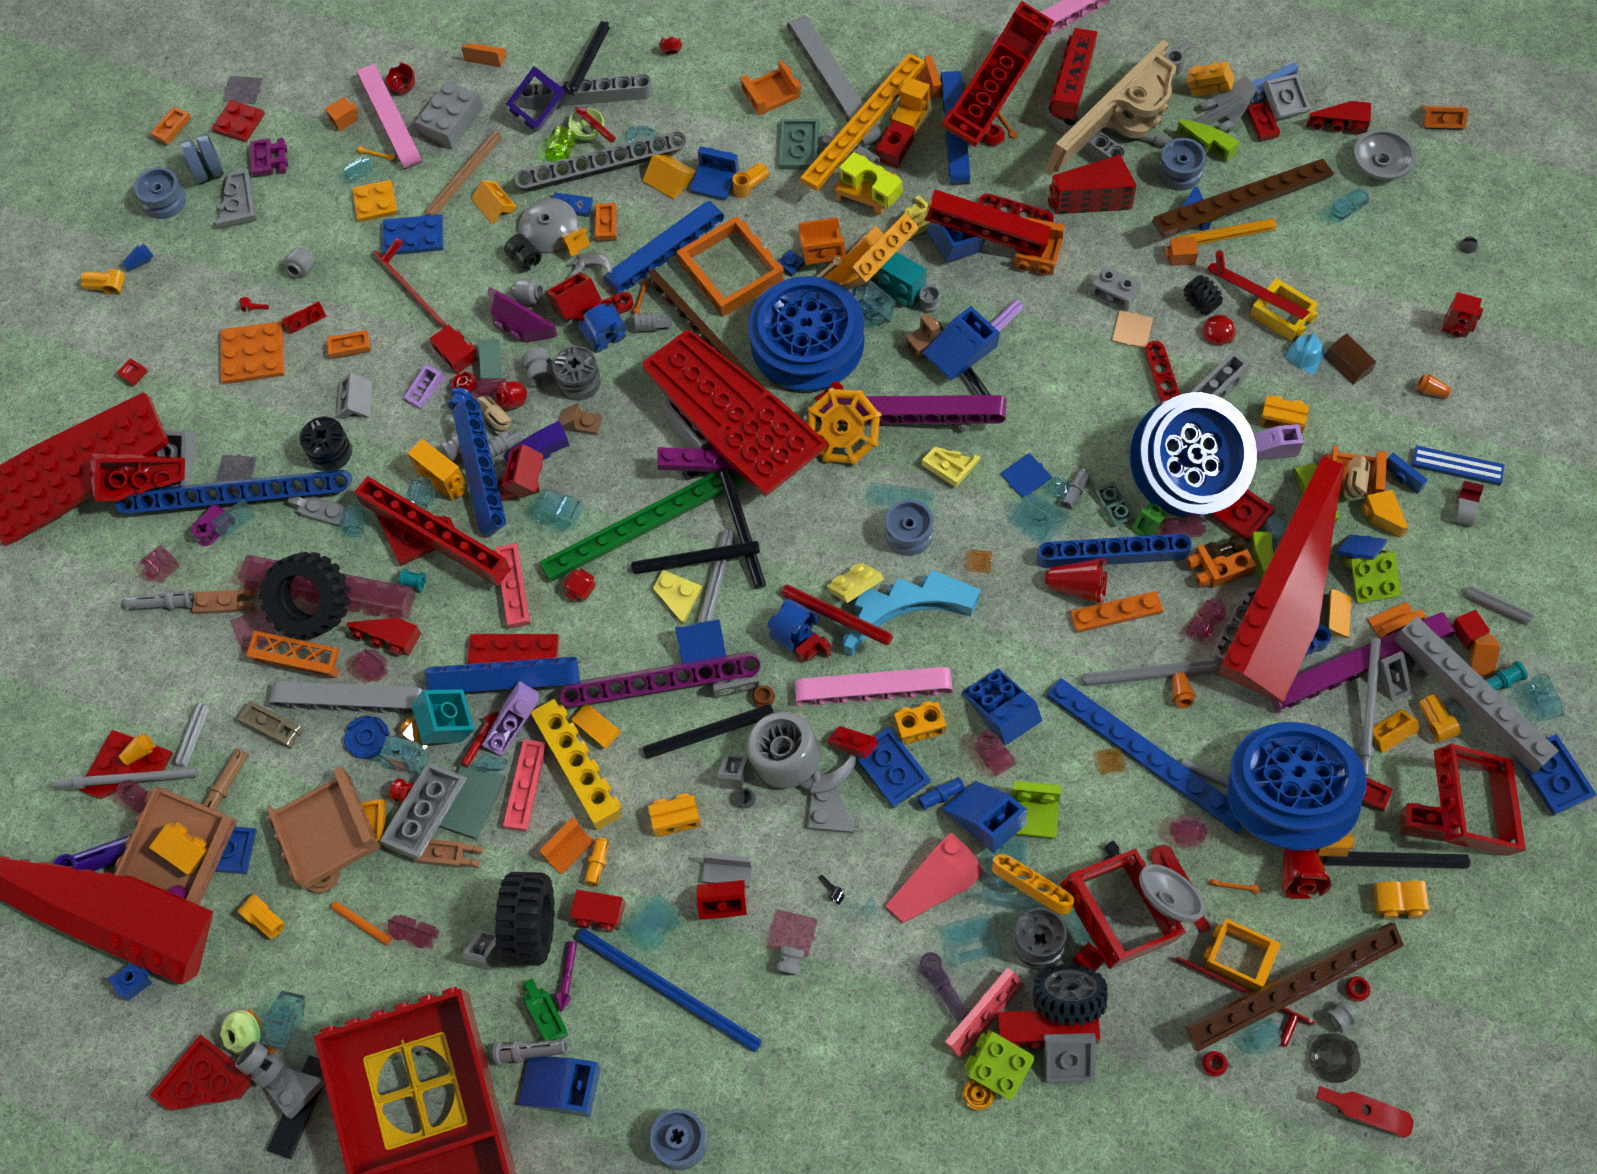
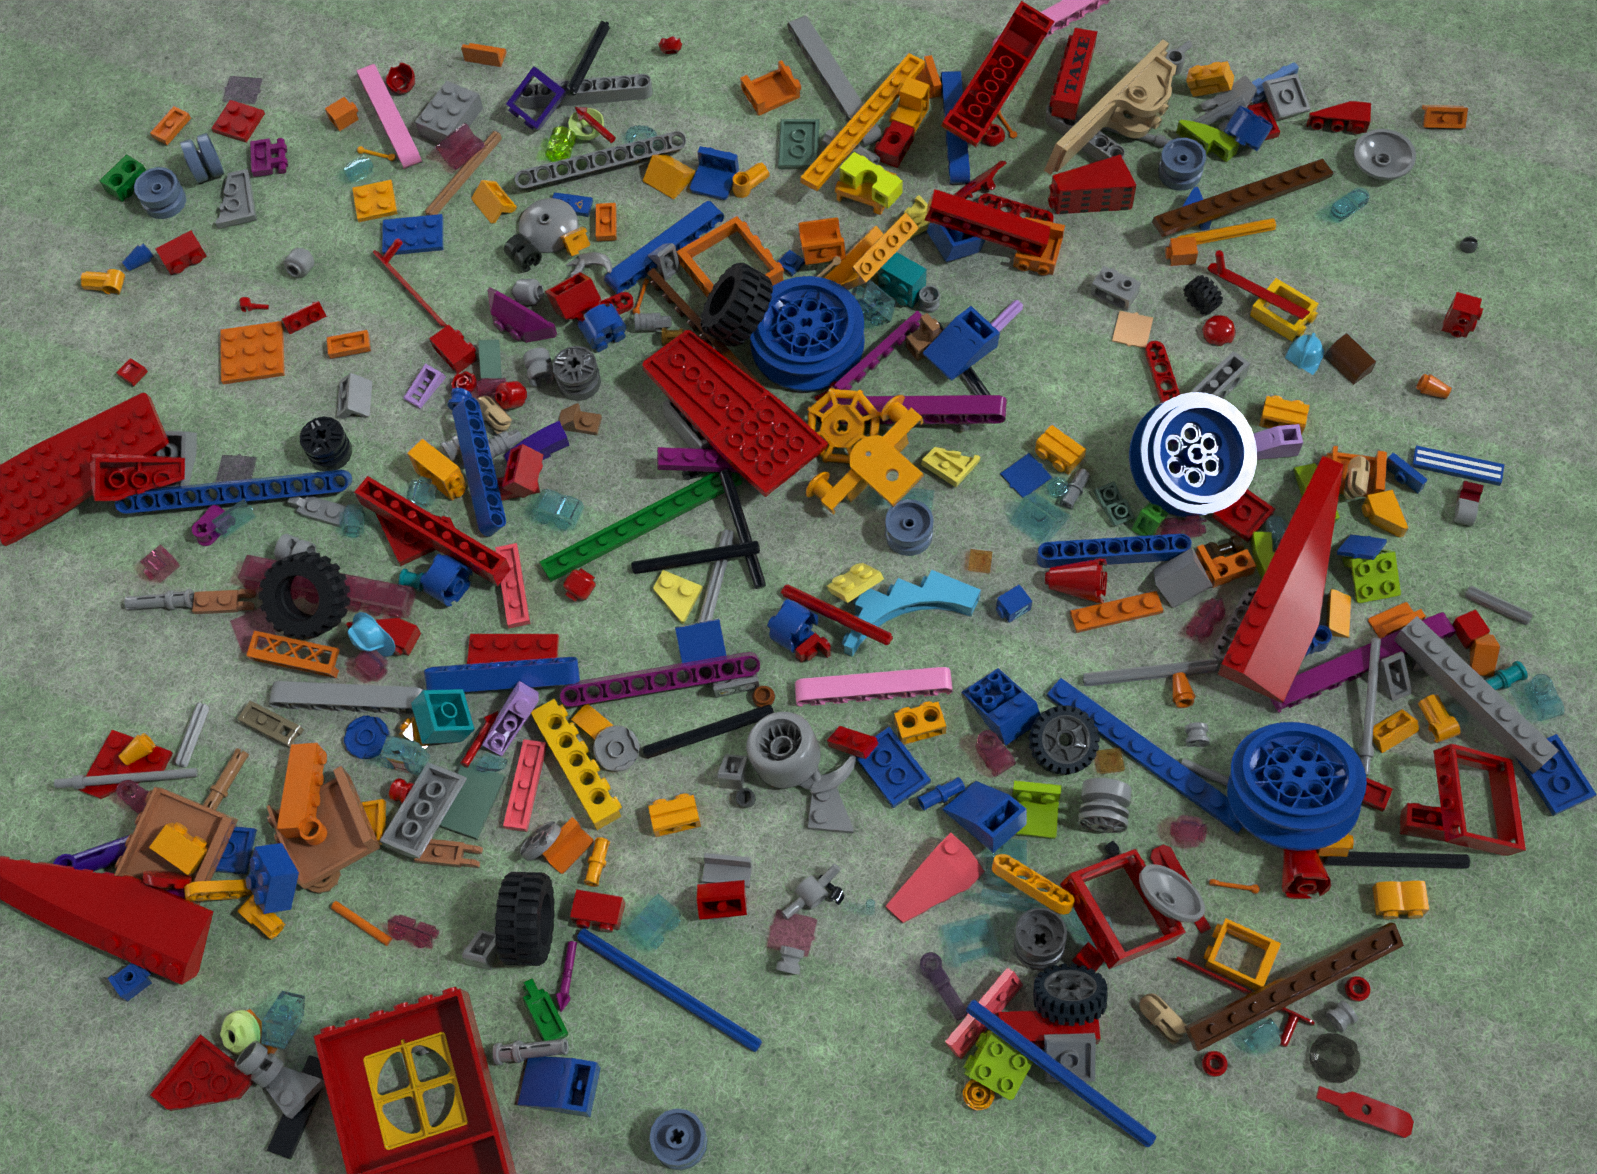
(122, 177): none -> green brick
(165, 879): none -> red tile
(181, 252): none -> red brick
(216, 890): none -> light orange beam
(272, 878): none -> blue brick
(290, 545): none -> light grey wheel
(302, 793): none -> orange hinge
(369, 636): none -> medium azure piece
(446, 579): none -> blue brick
(459, 146): none -> clear pink panel
(541, 841): none -> light grey tile
(616, 748): none -> light grey tile
(666, 260): none -> light grey slope
(669, 335): none -> pearl gold bush
(736, 304): none -> black tyre
(811, 892): none -> light grey piece
(872, 461): none -> light orange piece
(884, 350): none -> magenta plate
(984, 179): none -> red piece
(1013, 604): none -> blue brick
(1059, 450): none -> light orange brick
(1061, 1073): none -> blue axle
(1081, 736): none -> wheel
(1104, 805): none -> light grey wheel
(1162, 1017): none -> tan arm
(1181, 578): none -> light grey slope
(1197, 734): none -> light grey wheel
(1248, 128): none -> blue brick

